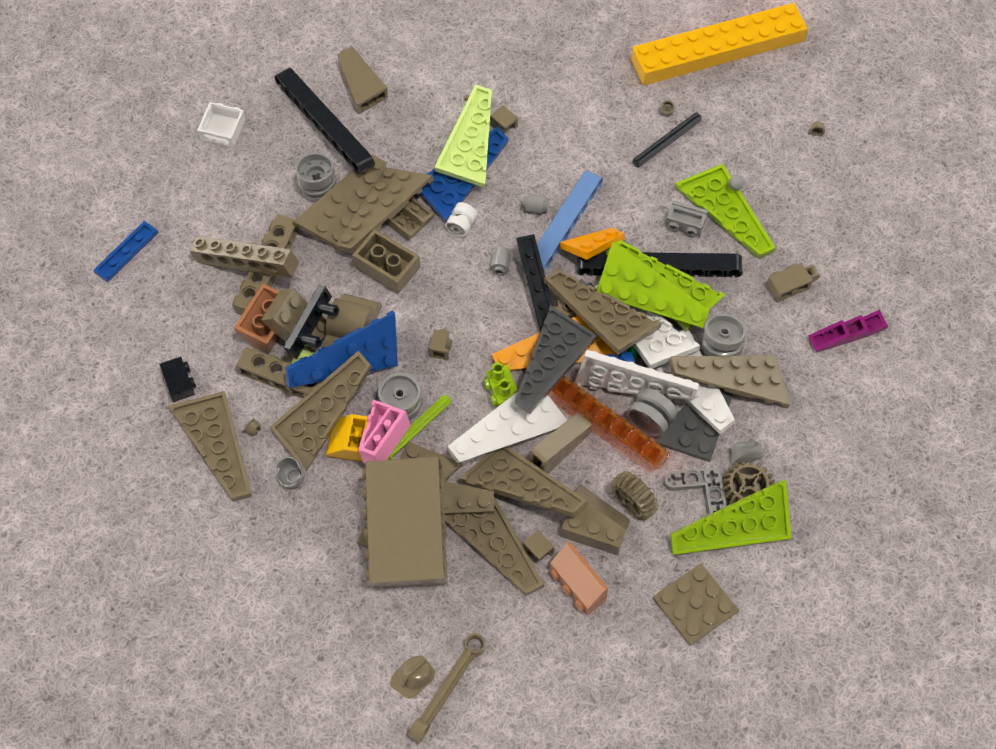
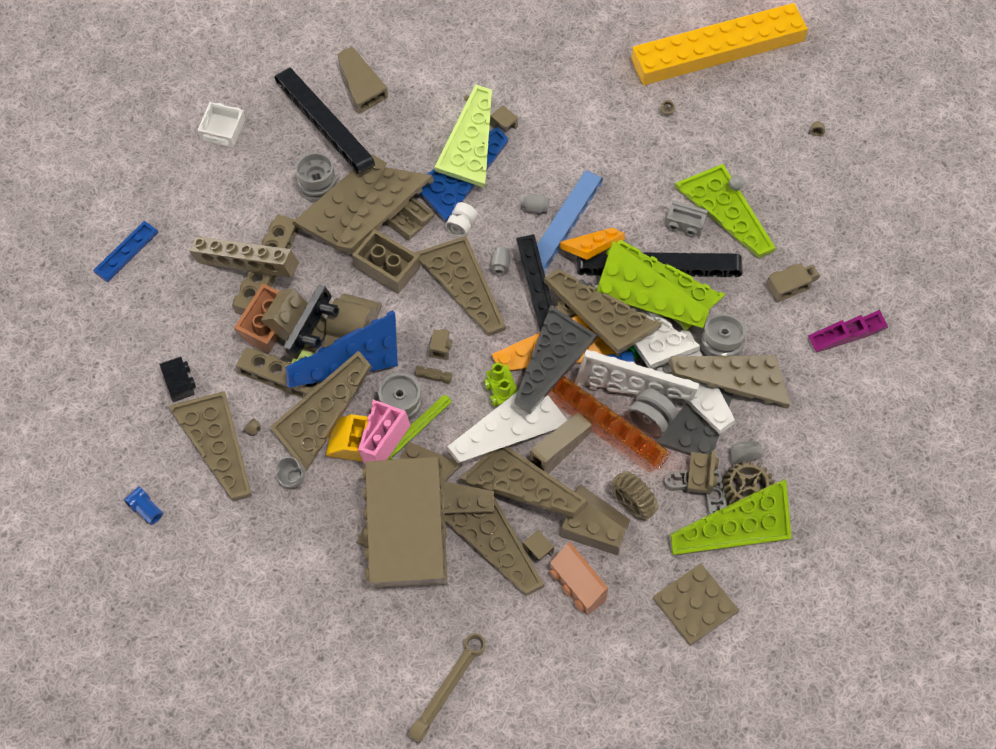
(141, 502): none -> blue piece
(412, 676): dark tan piece -> none
(433, 374): none -> dark tan axle
(461, 276): none -> dark tan wing
(667, 139): black axle -> none
(701, 472): none -> dark tan bracket

